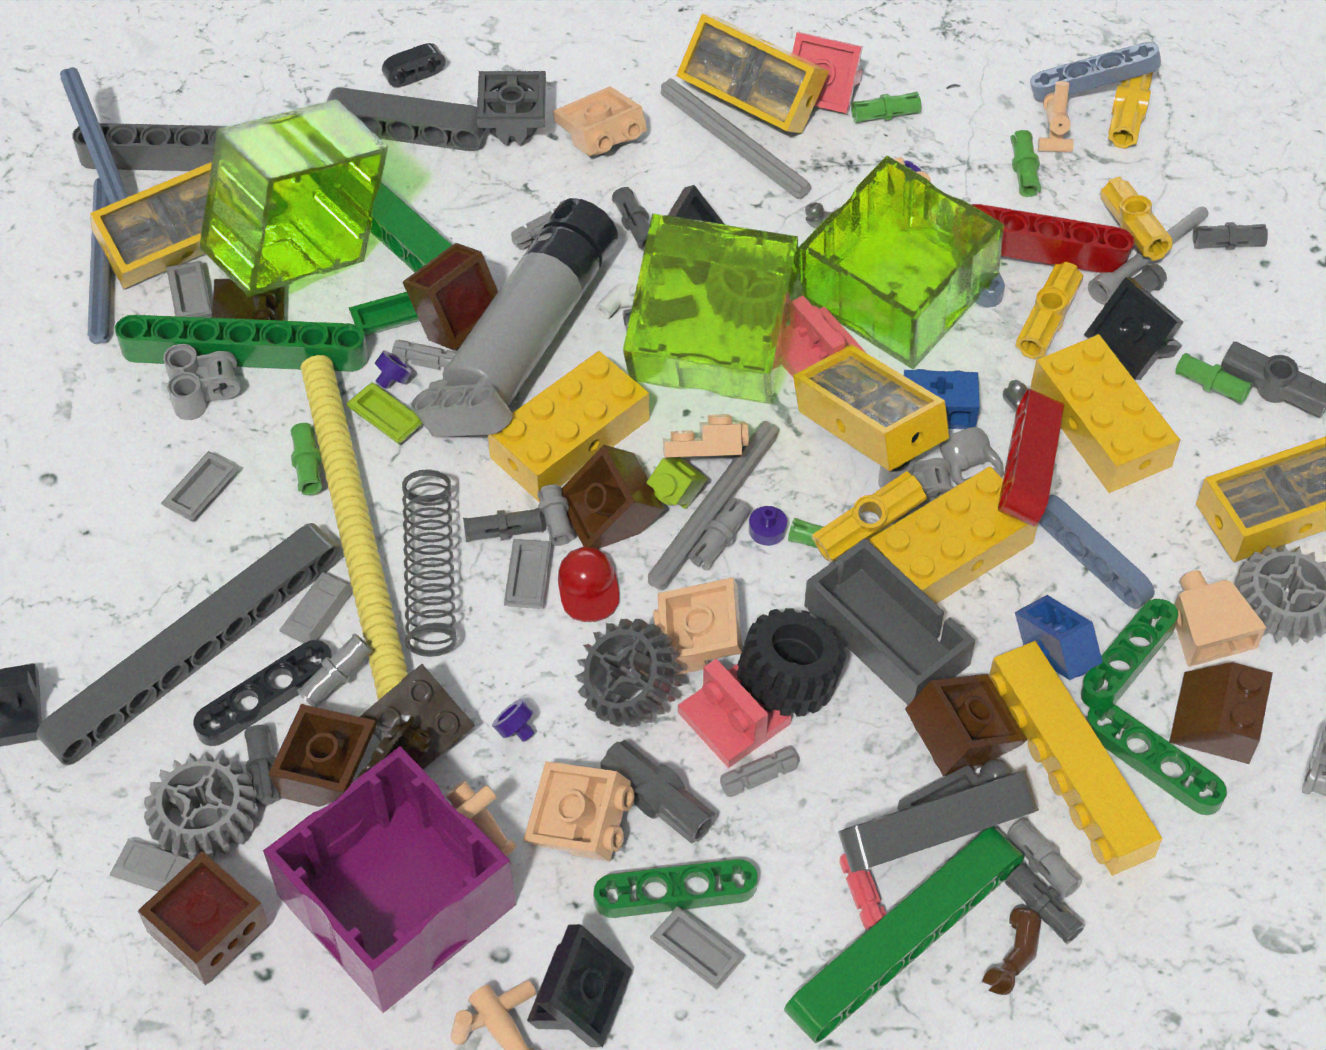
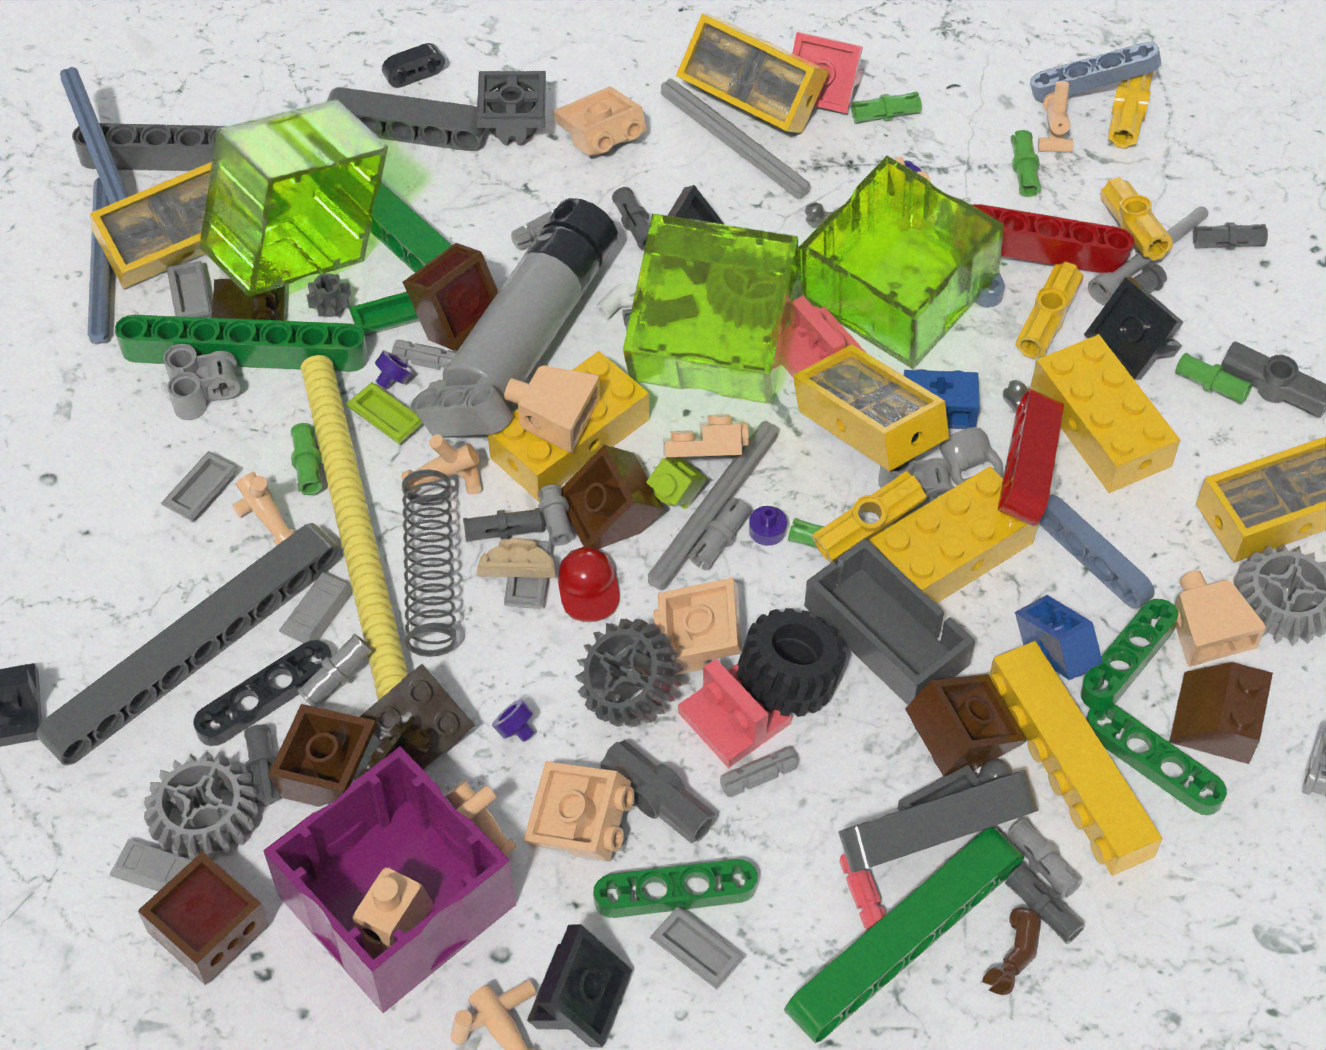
(259, 499): none -> light nougat piece
(328, 295): none -> dark grey gear
(390, 905): none -> light nougat torso
(451, 461): none -> light nougat piece
(516, 559): none -> tan tile
(555, 404): none -> light nougat torso

